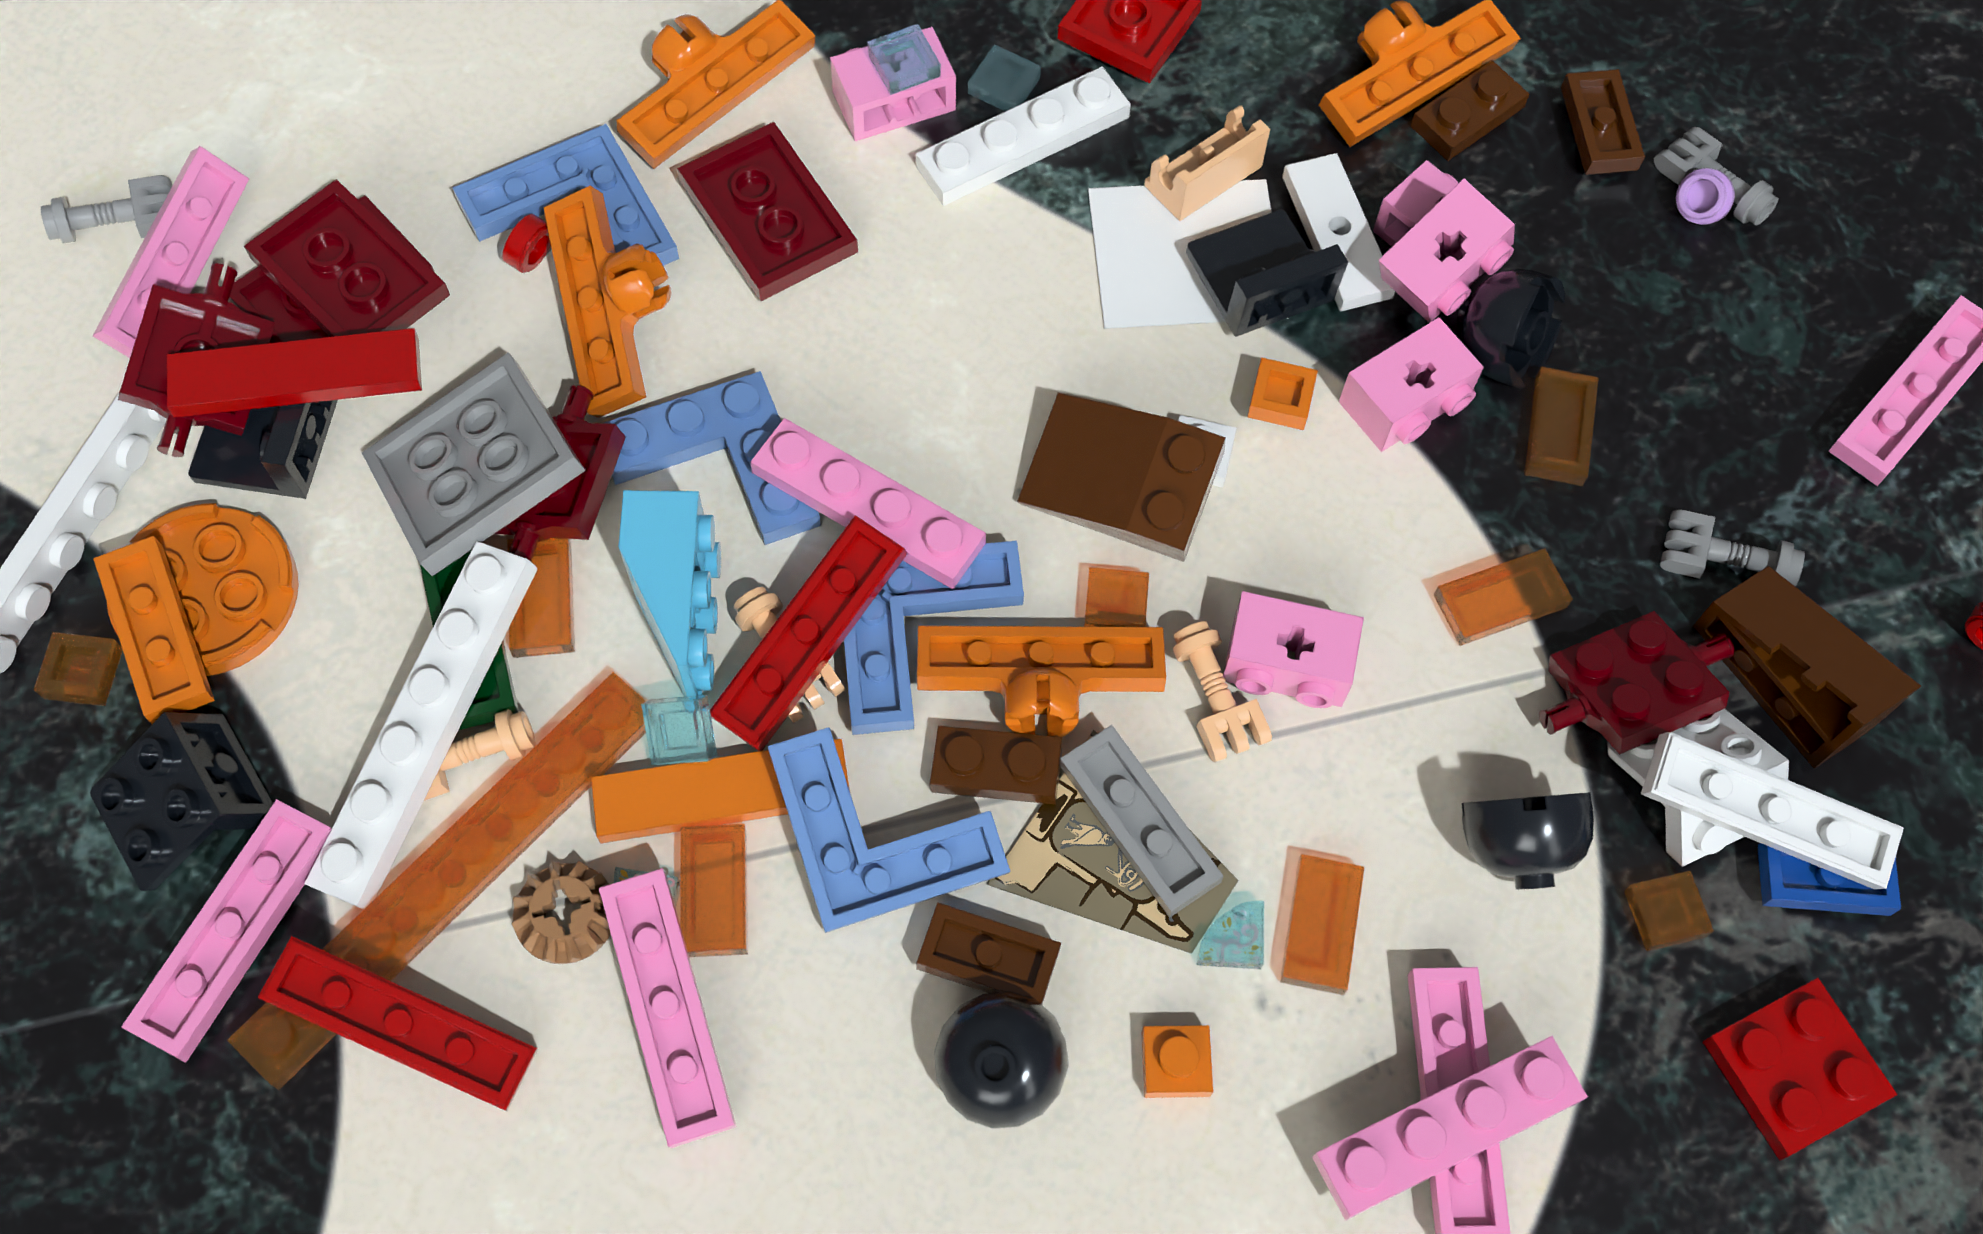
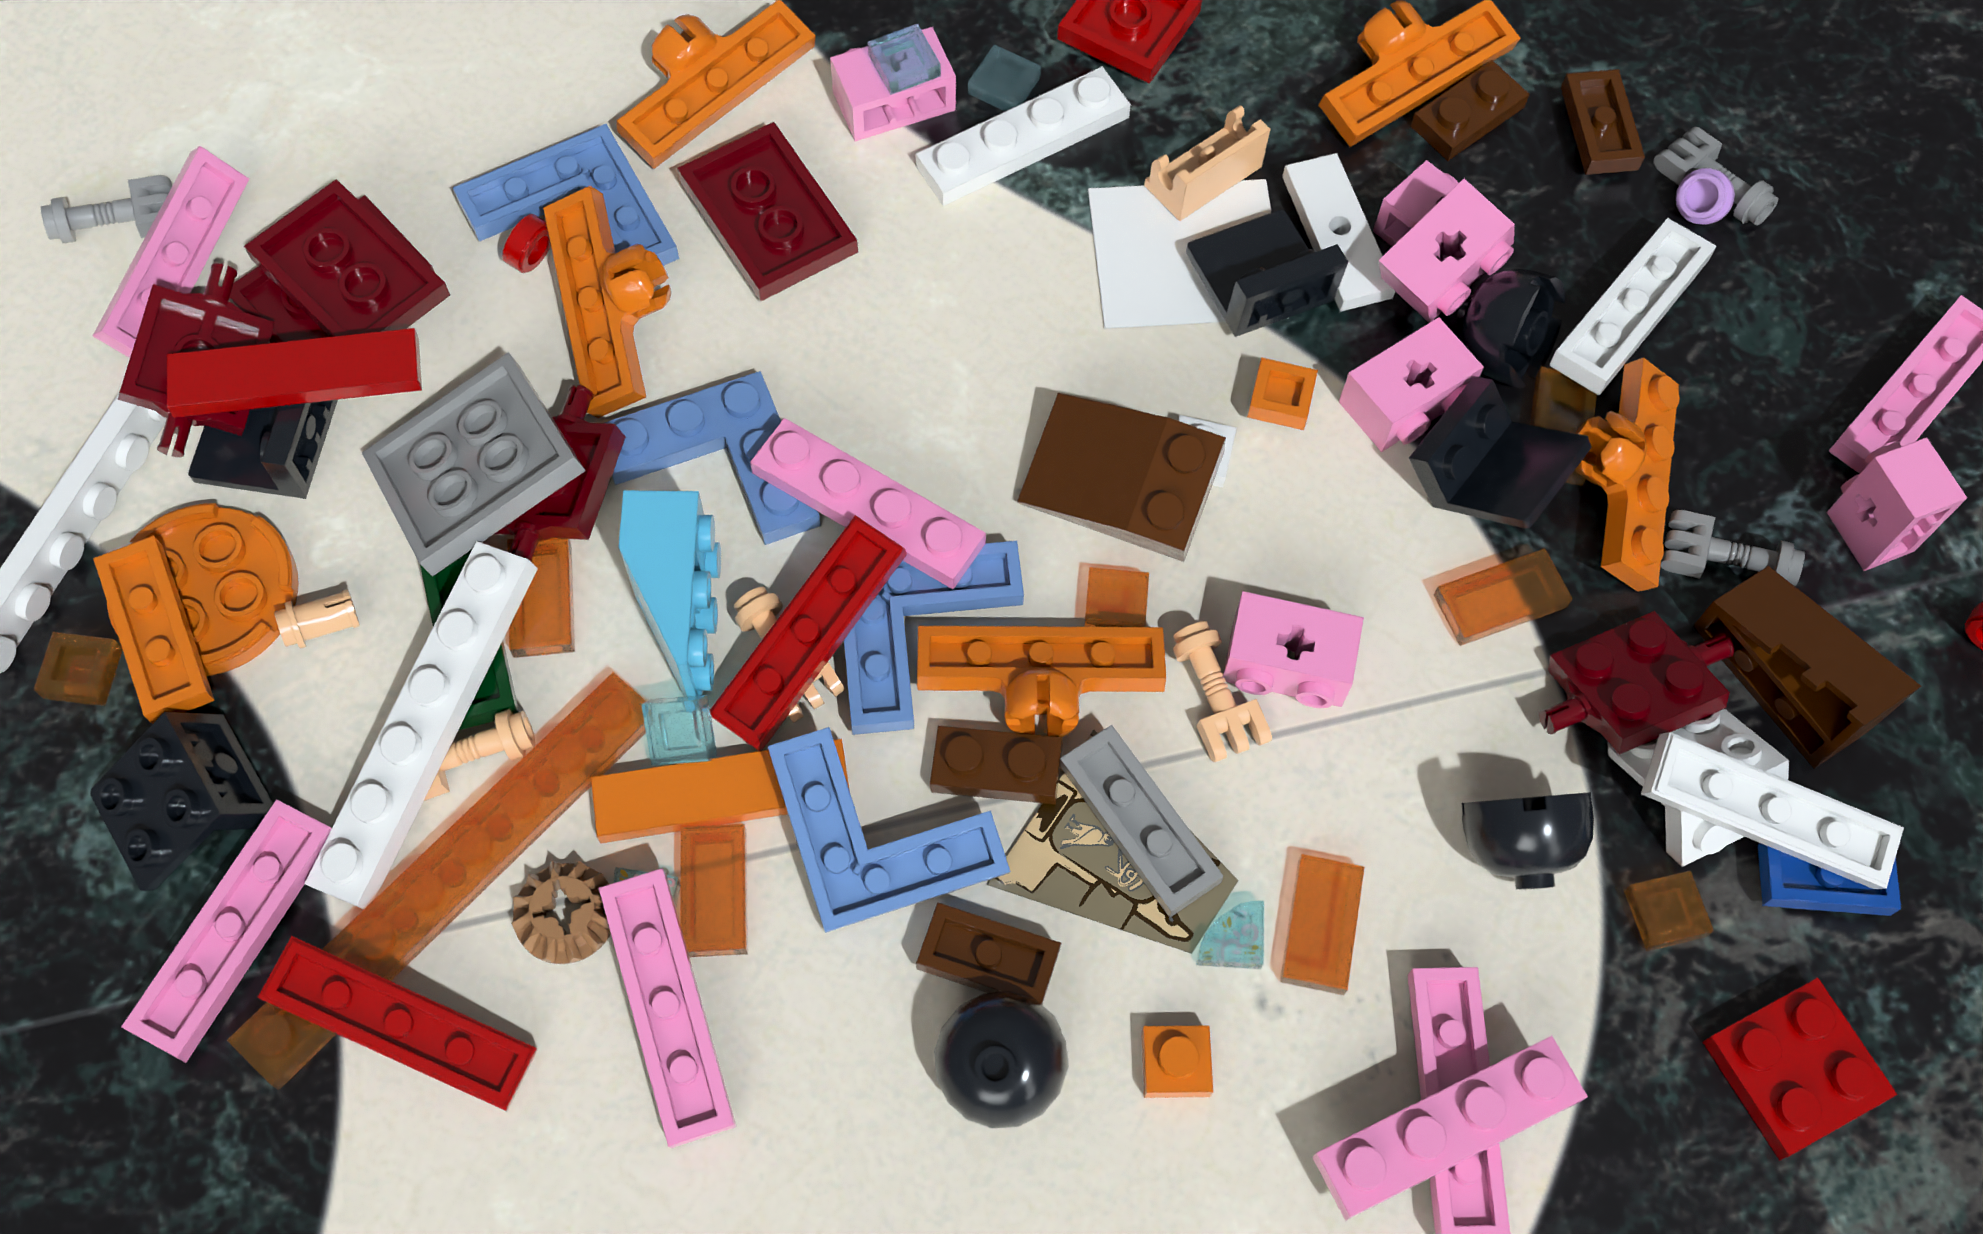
(316, 618): none -> light nougat pin
(1492, 466): none -> black bracket
(1632, 306): none -> white plate
(1633, 467): none -> orange plate
(1895, 502): none -> bright pink brick

